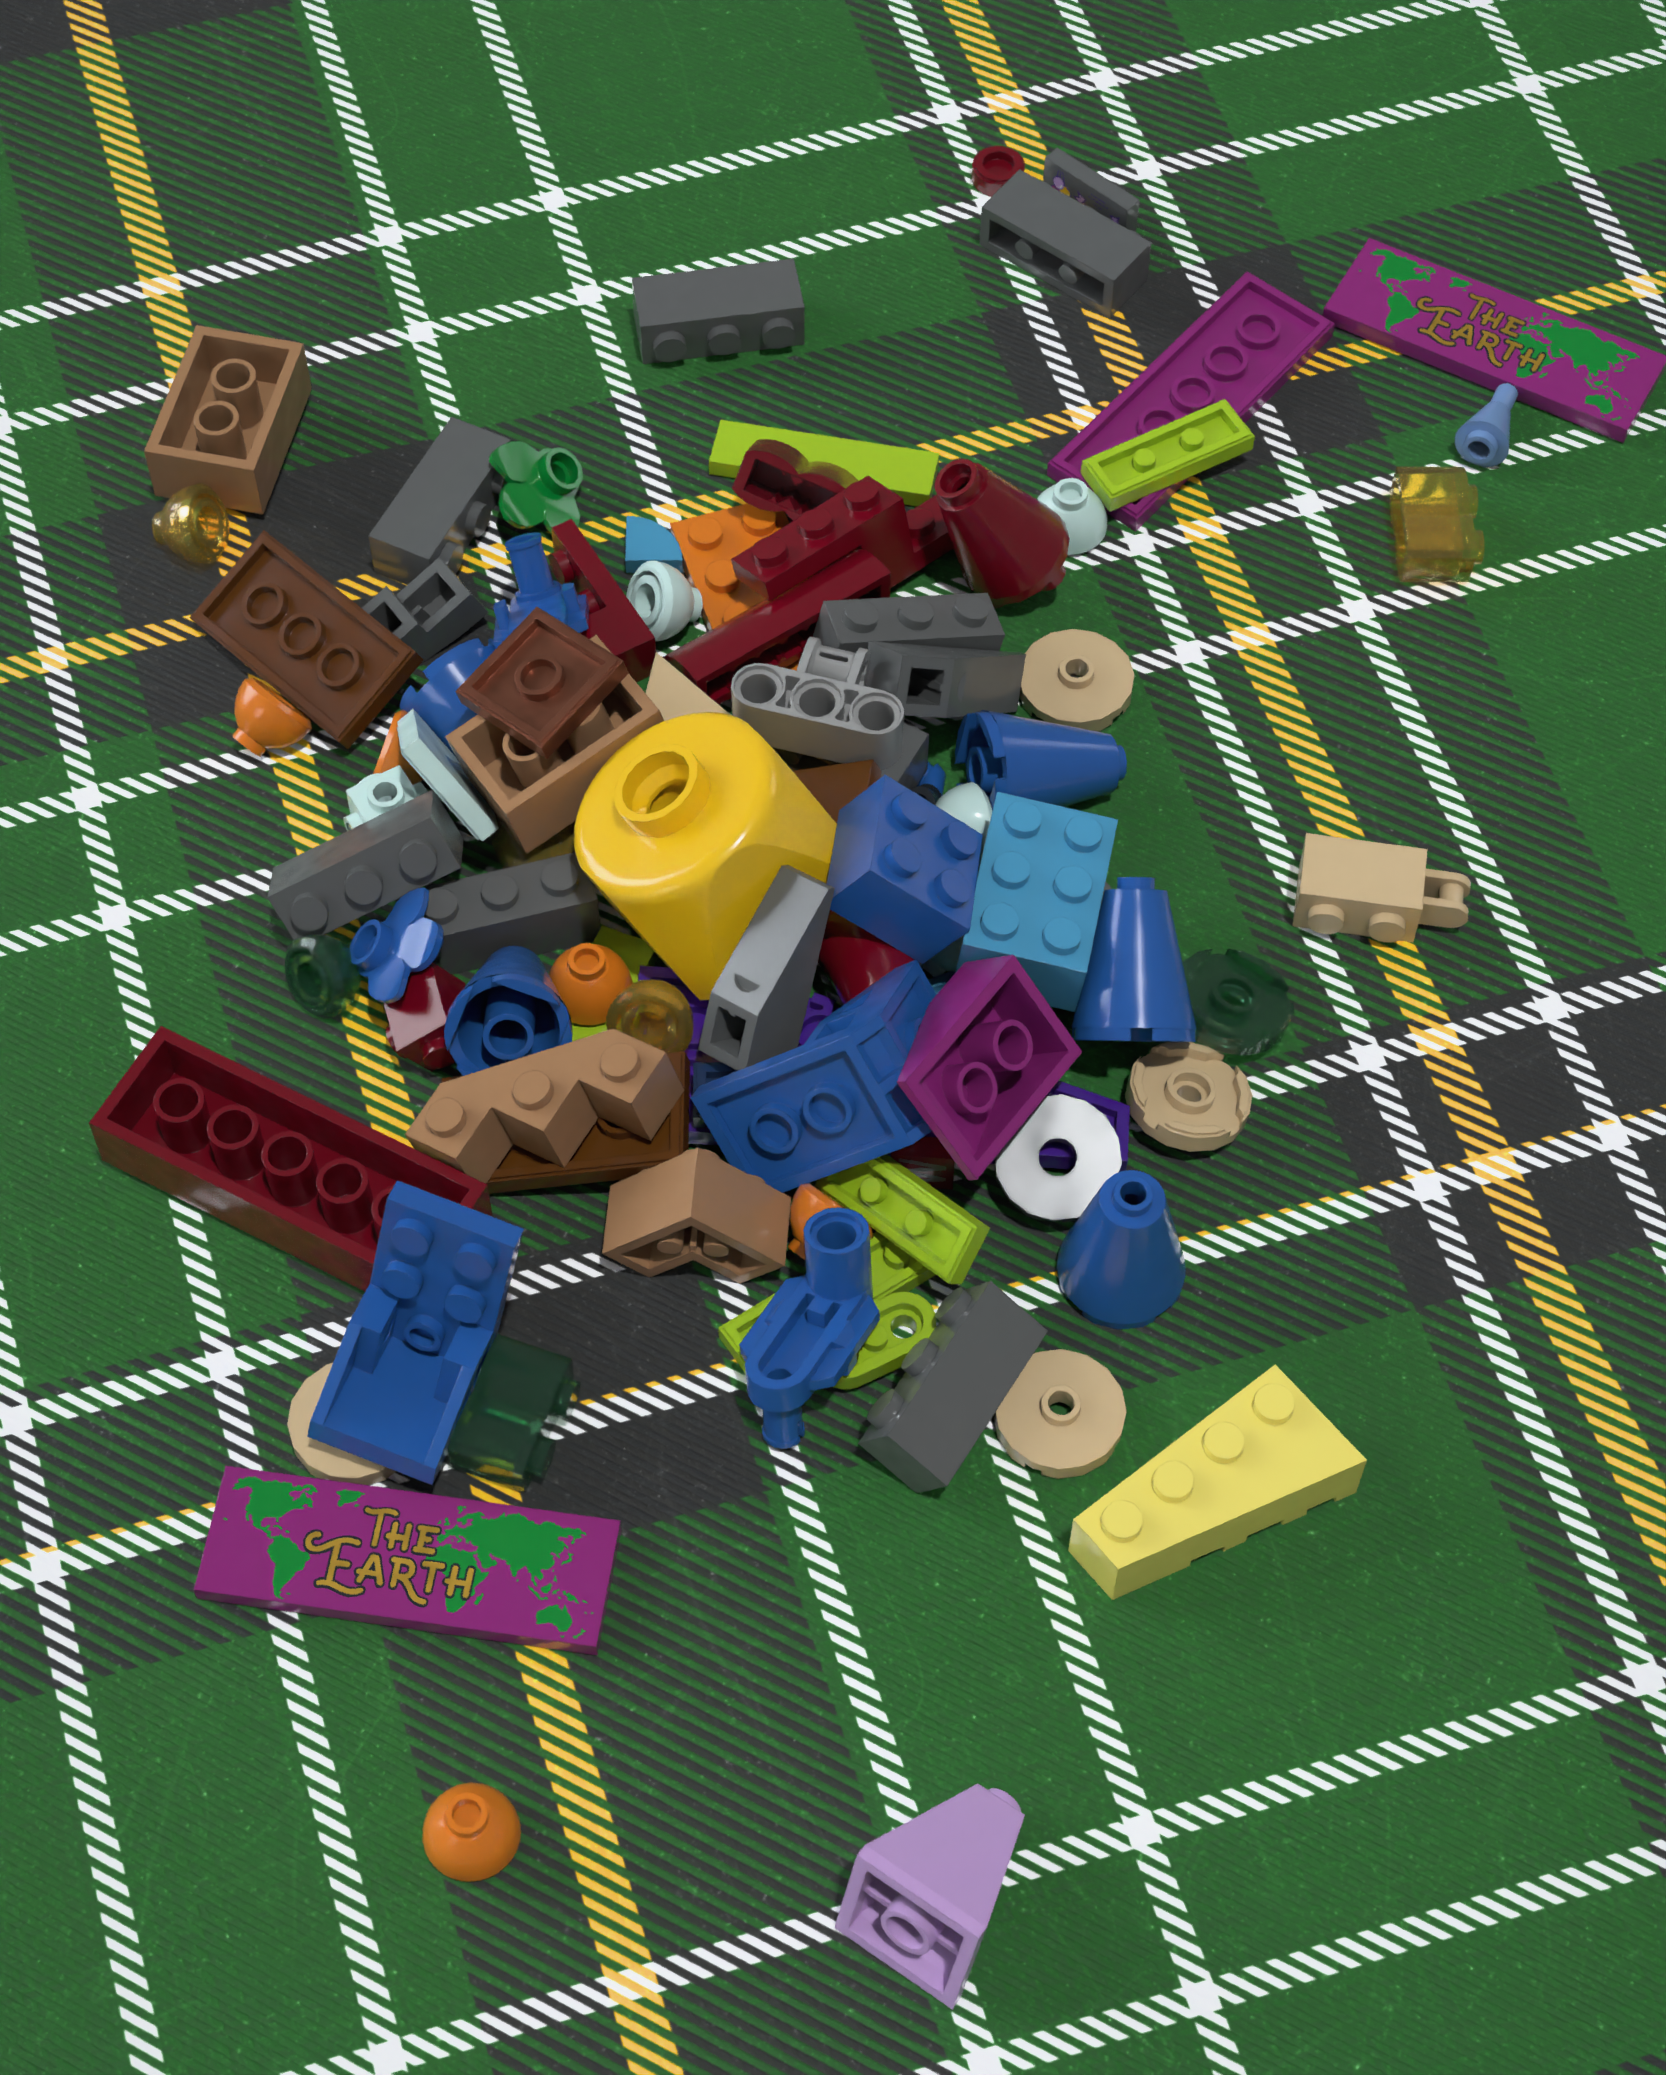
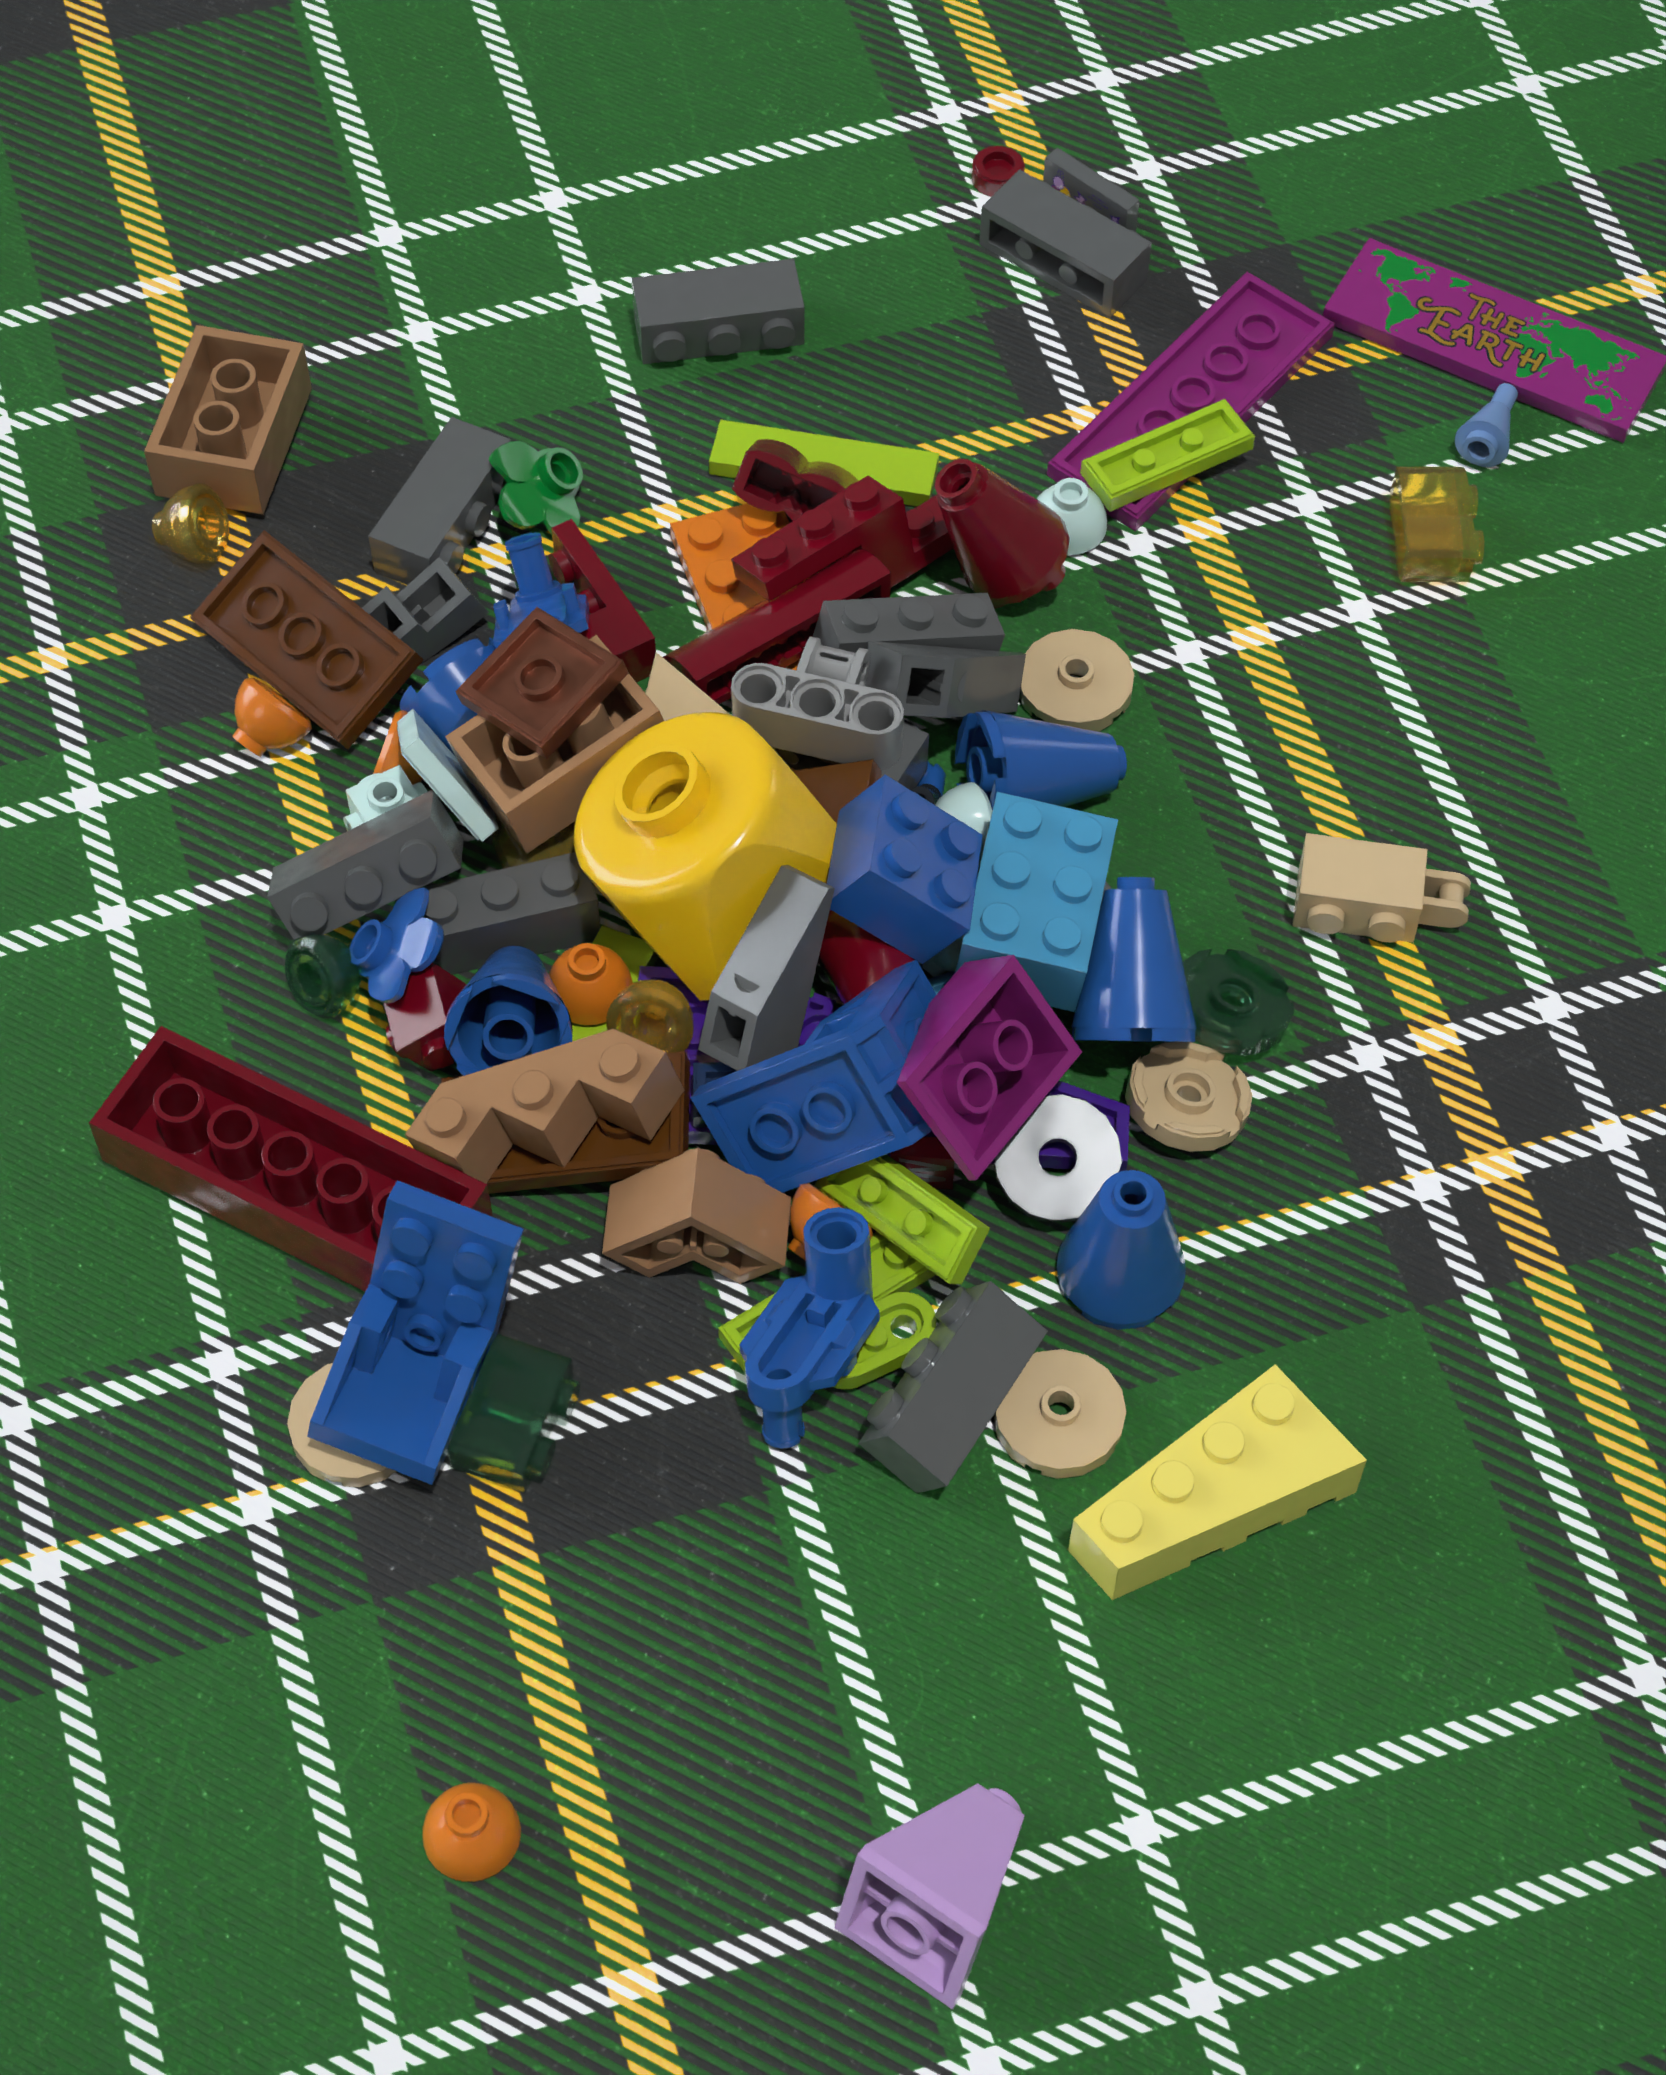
(409, 1560): magenta tile -> none
(648, 542): dark azure tile -> none
(663, 599): light aqua brick -> none

